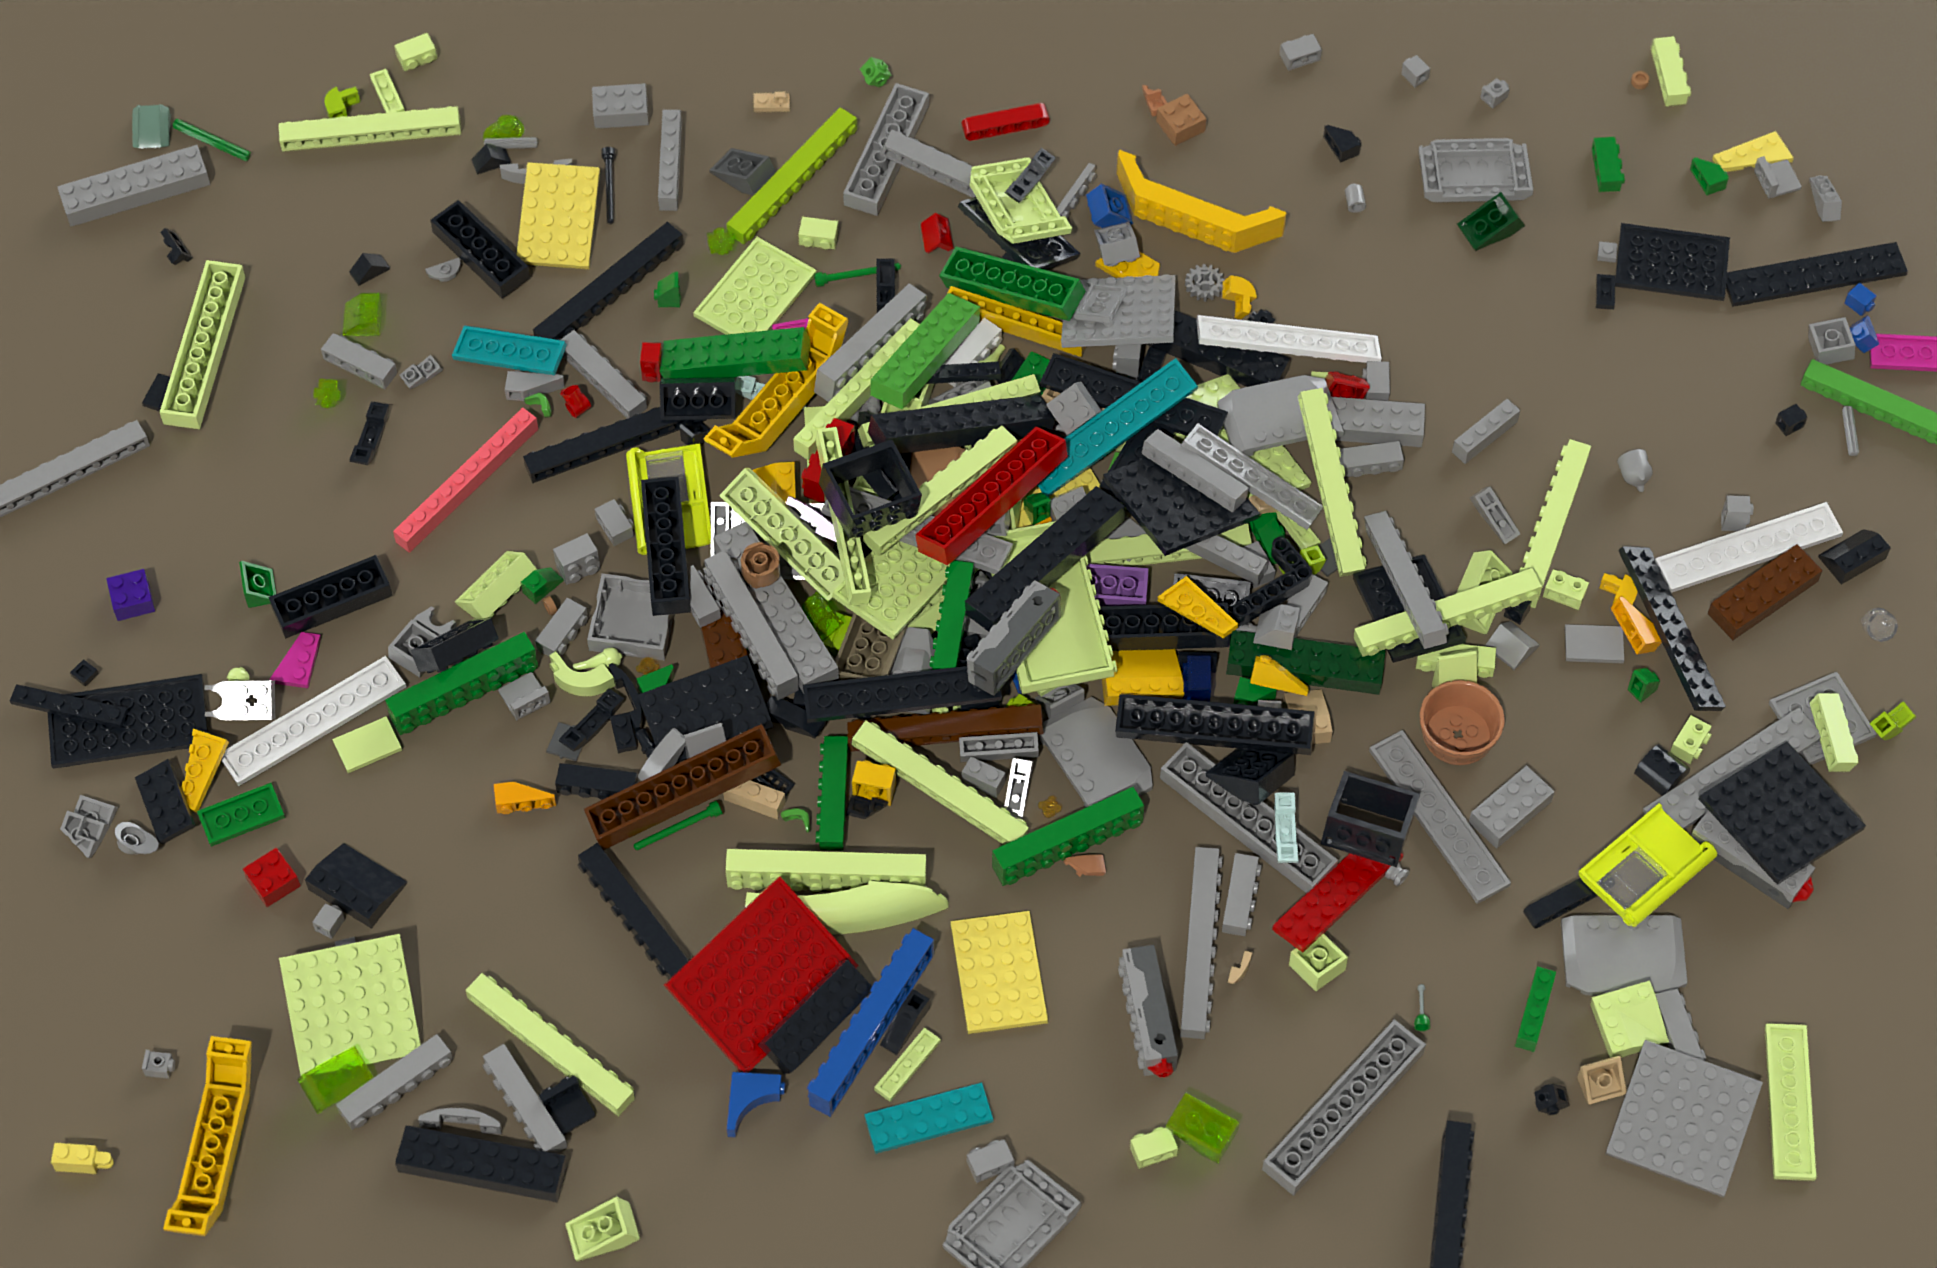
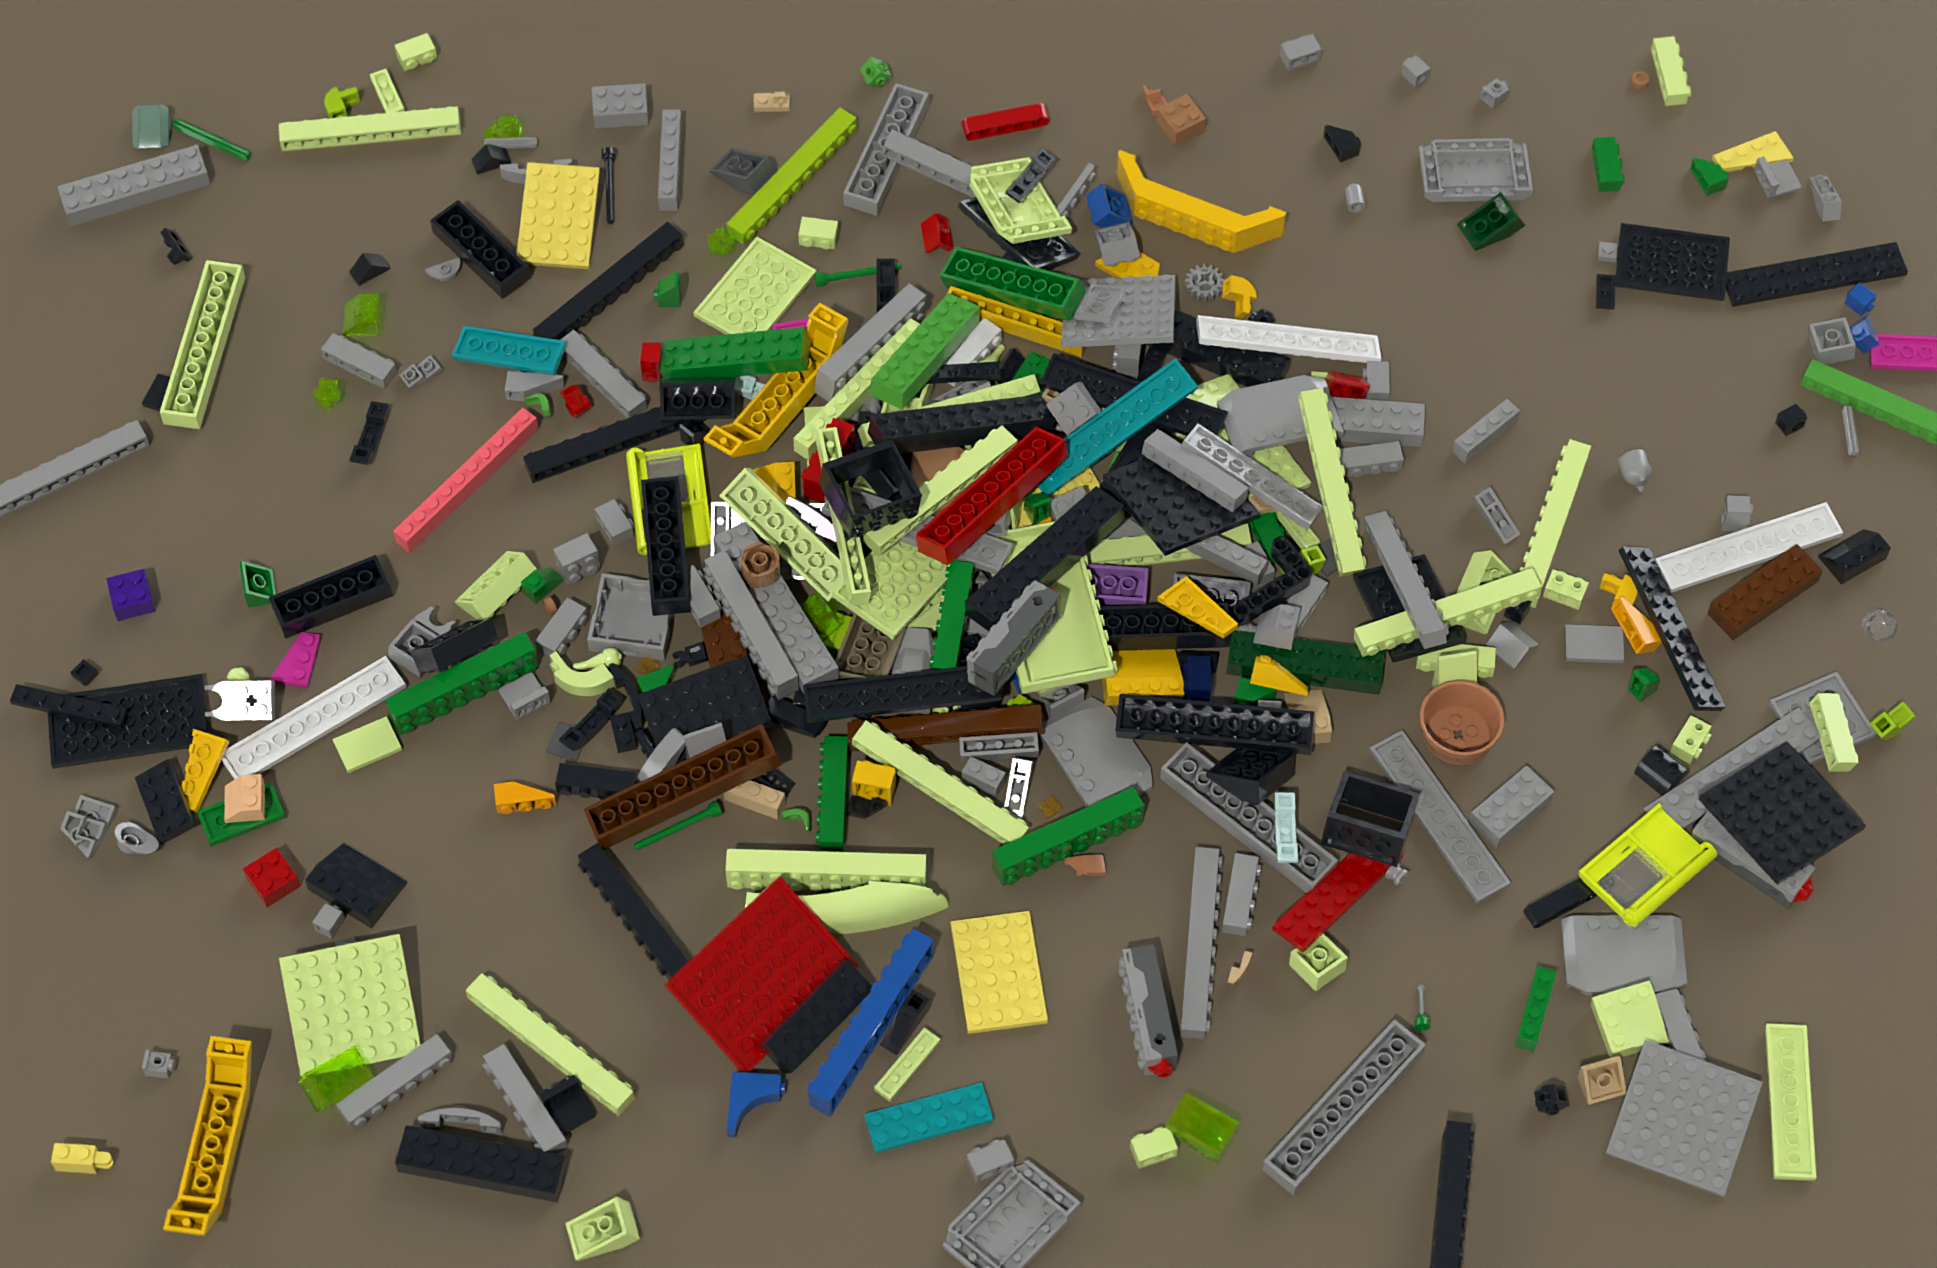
(245, 799): none -> light nougat slope
(693, 655): none -> black plate

